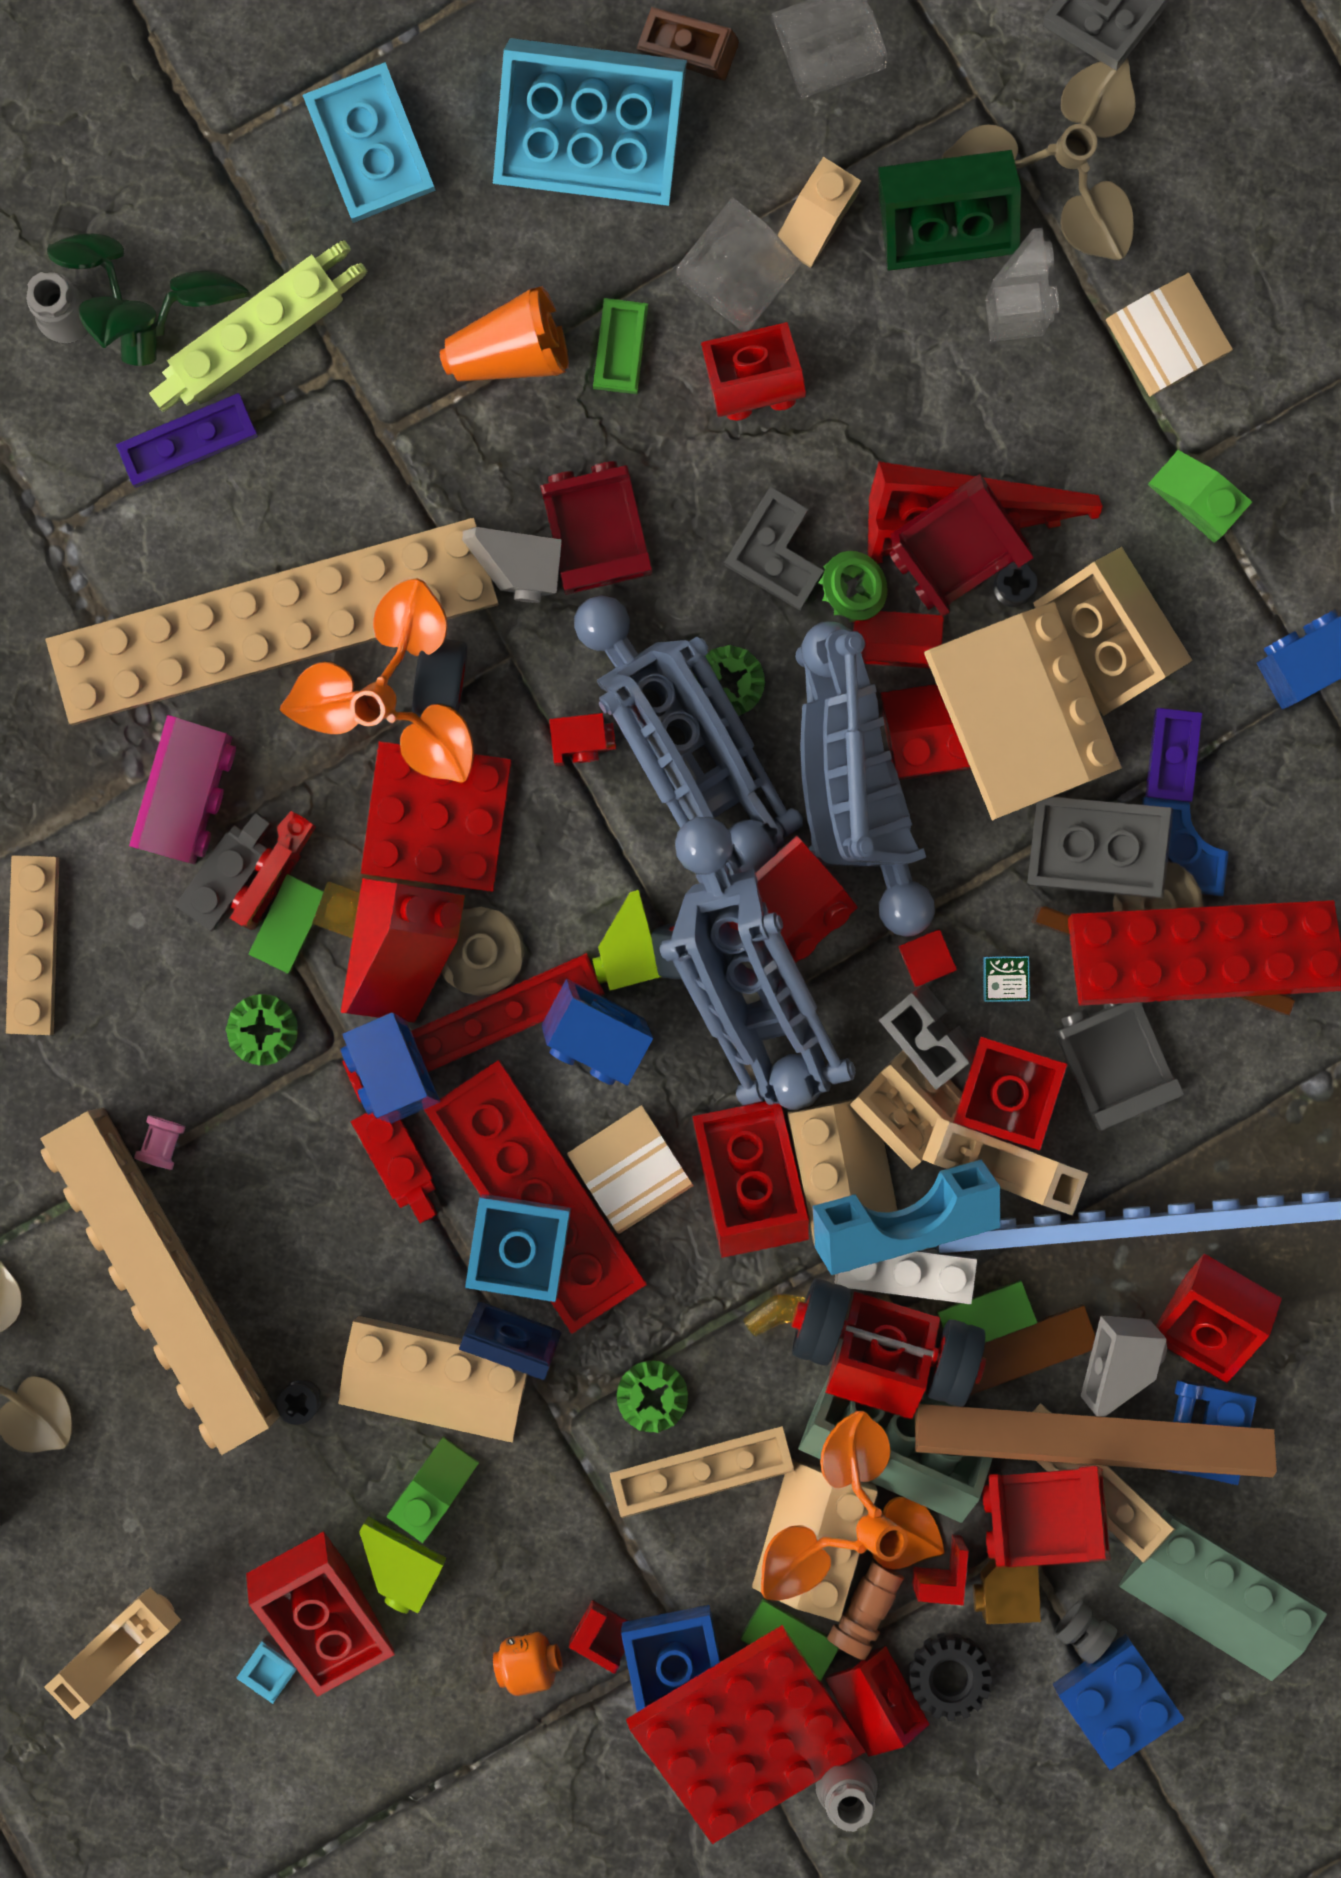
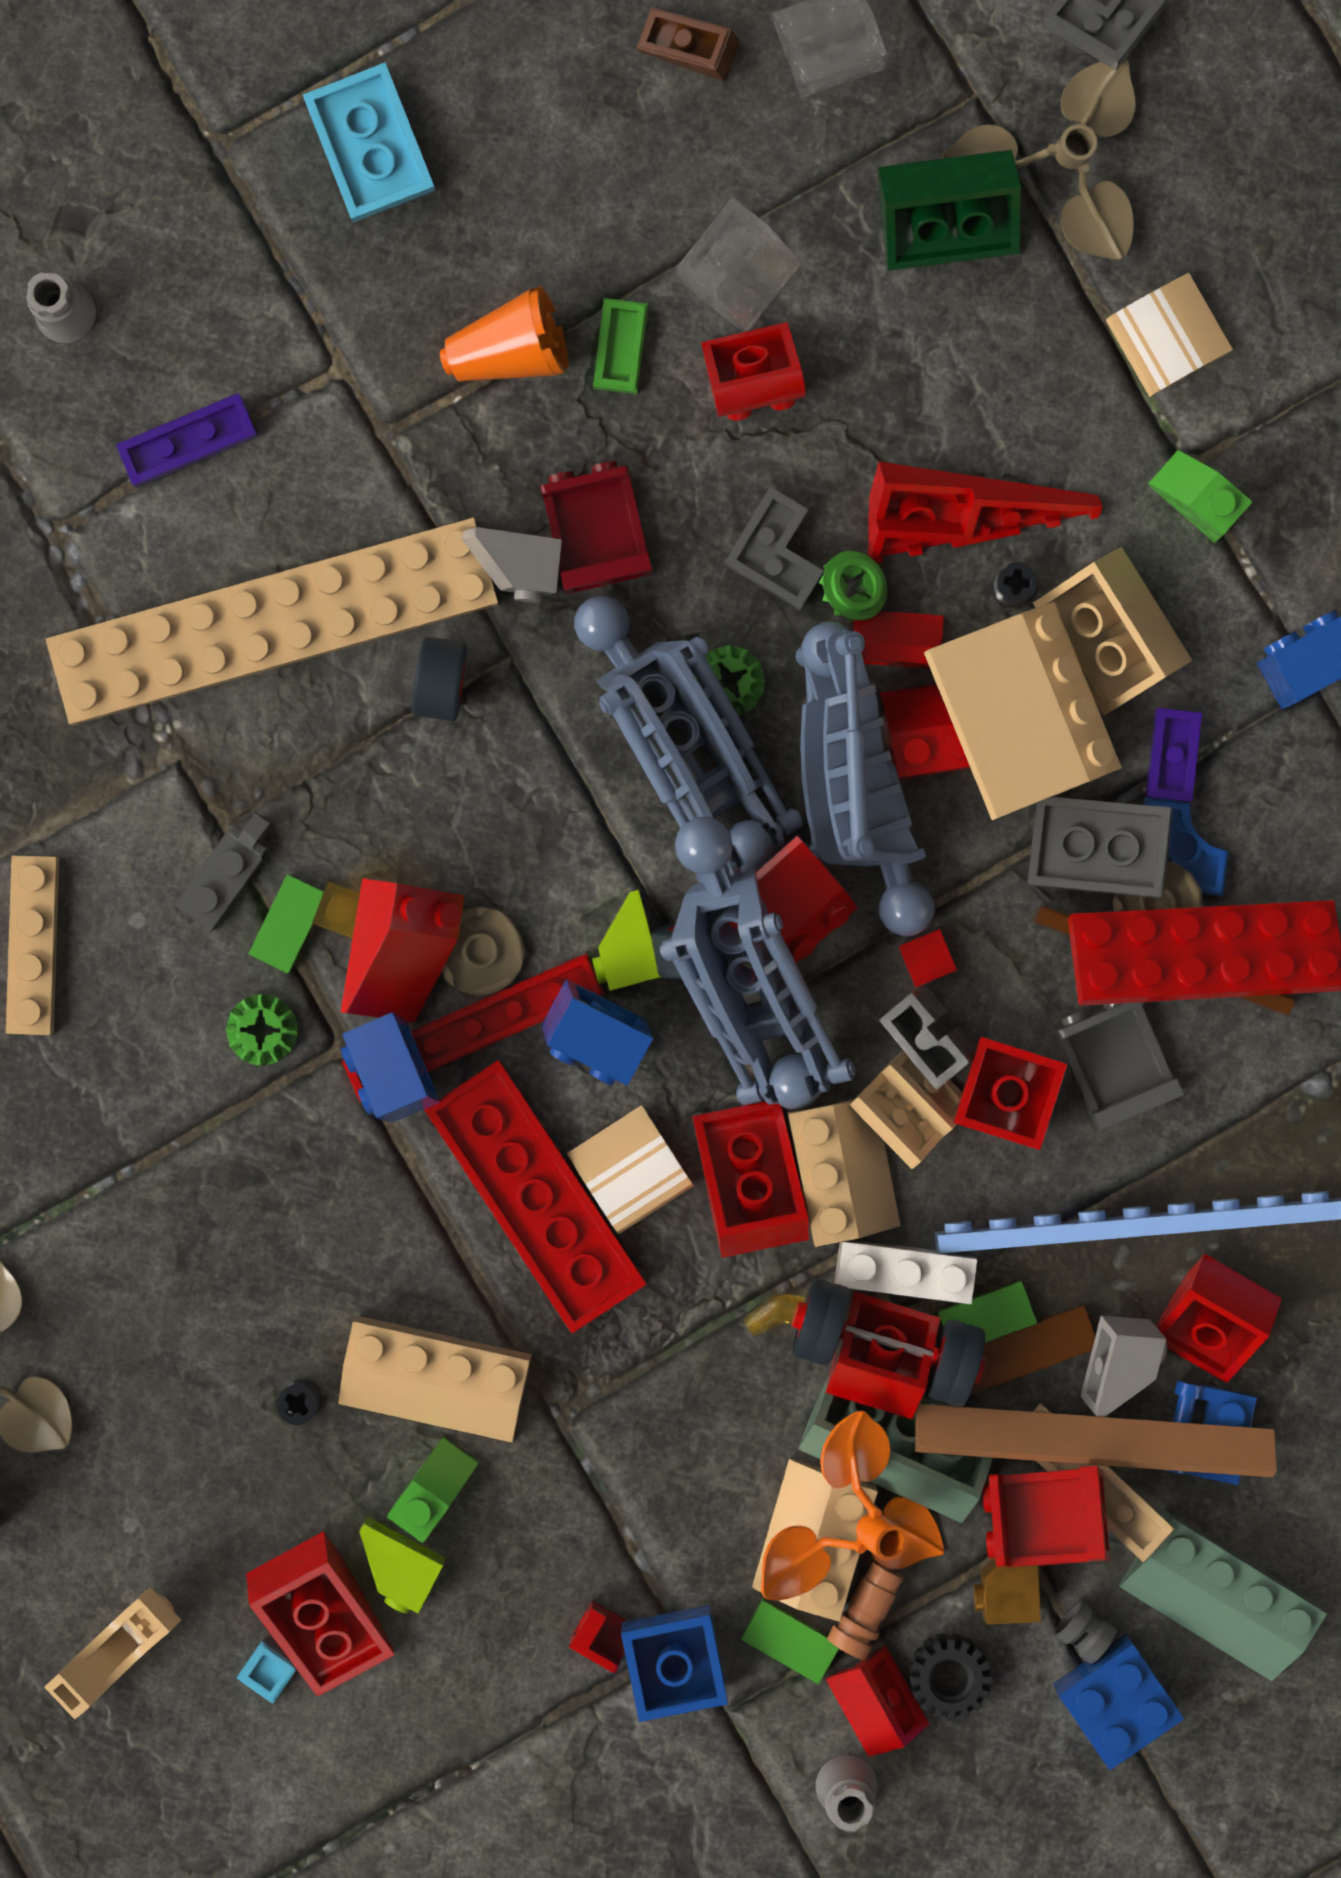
(135, 320): dark green plant -> none
(159, 1142): bright pink bush -> none
(159, 1279): tan brick -> none
(183, 790): dark pink slope -> none
(256, 329): yellowish green hinge -> none
(272, 867): red hinge -> none
(326, 702): orange plant -> none
(398, 1163): red hinge -> none
(436, 826): red plate -> none
(510, 1340): dark blue tile -> none
(518, 1247): dark azure brick -> none
(527, 1663): orange head -> none
(581, 738): red brick -> none
(588, 121): medium azure slope -> none
(654, 1375): bright green gear -> none
(701, 1472): tan plate -> none
(745, 1734): red plate -> none
(819, 210): tan slope -> none
(940, 1584): red panel -> none
(956, 1207): dark azure arch -> none
(958, 544): dark red panel -> none
(1006, 979): tile -> none
(1012, 1166): tan arch -> none
(1020, 296): clear slope -> none

